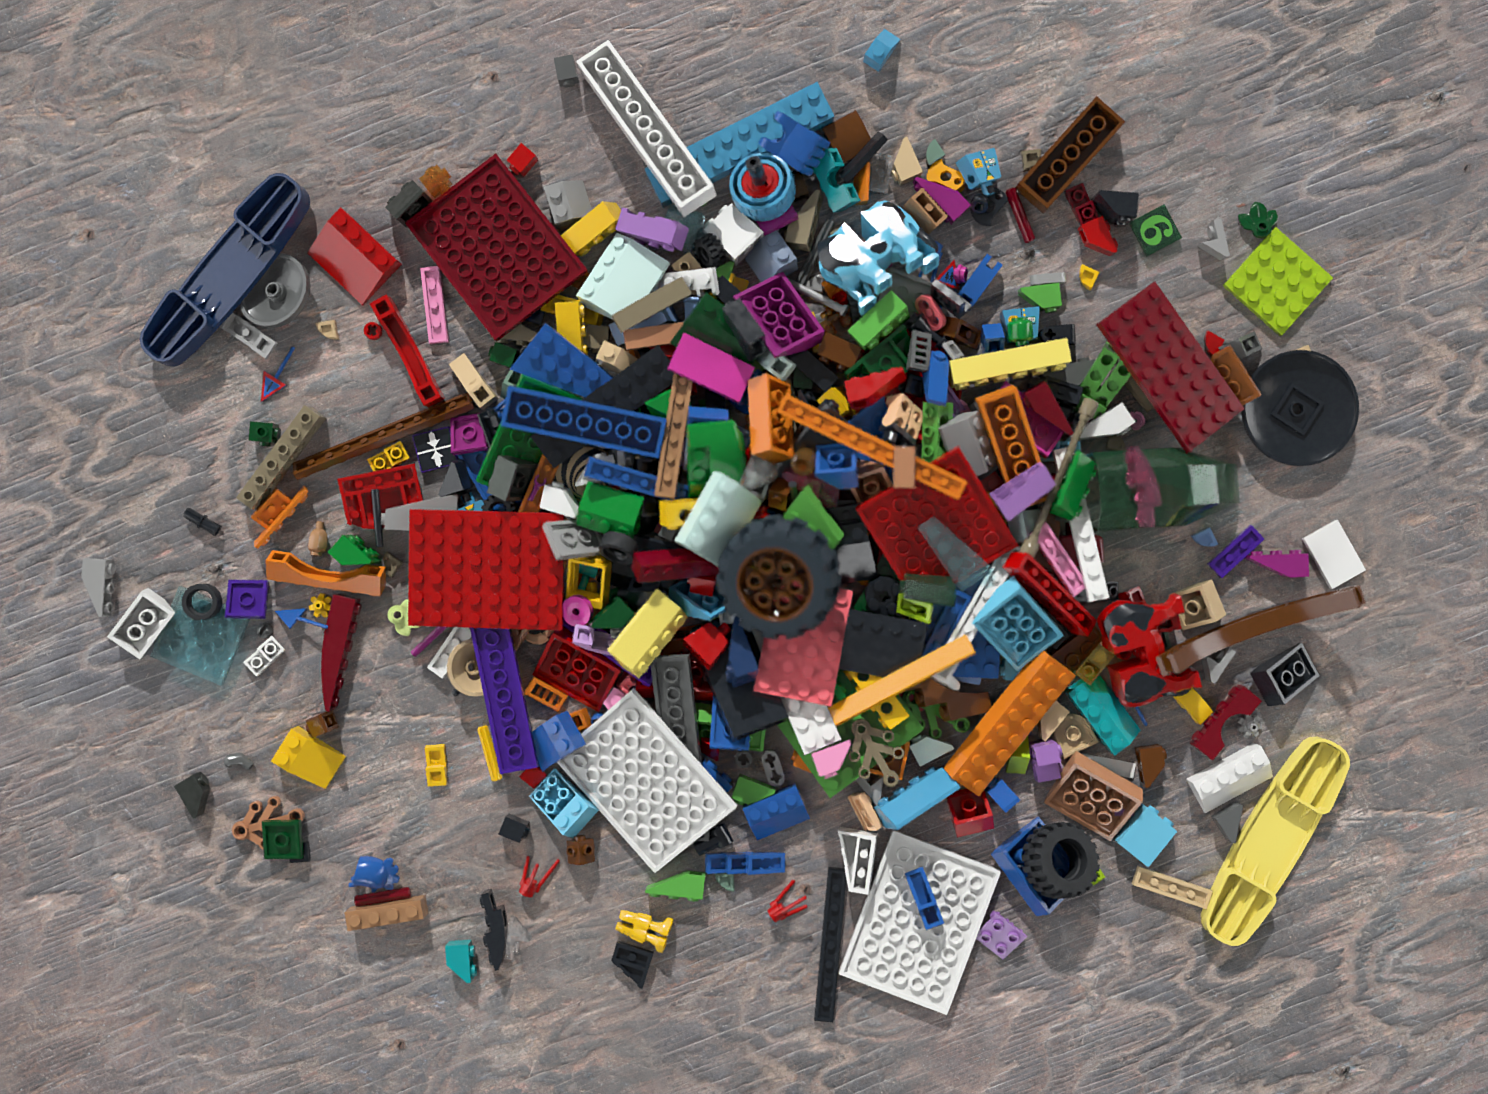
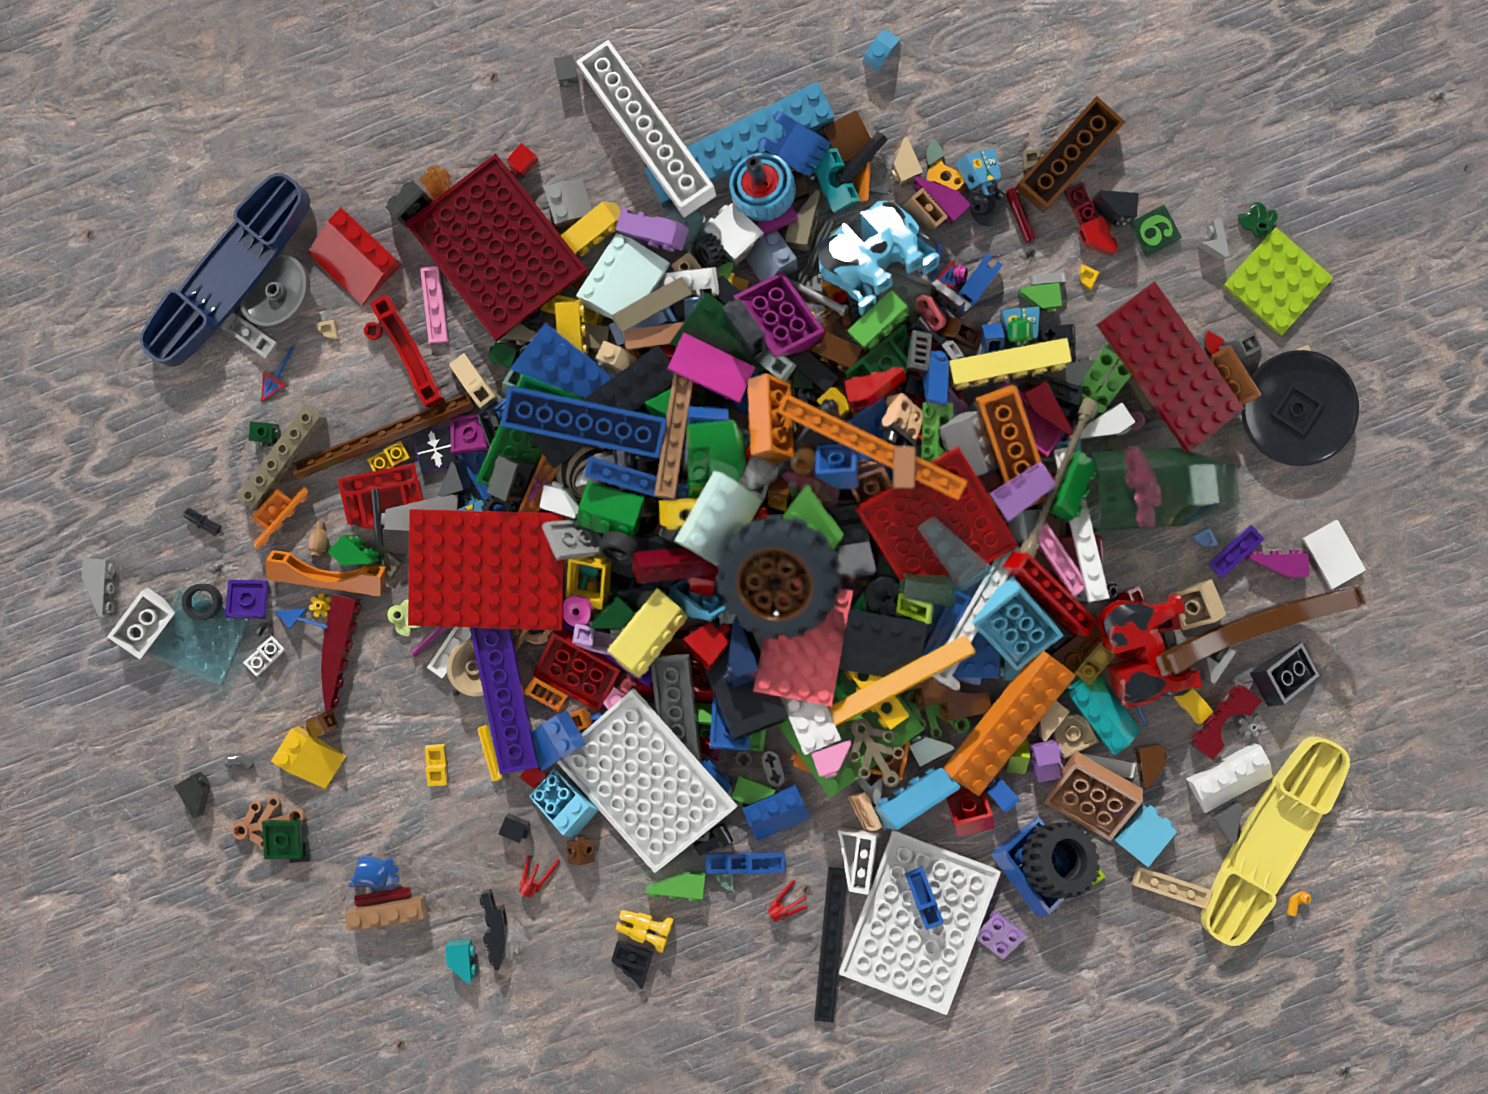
(1296, 900): none -> light orange arm

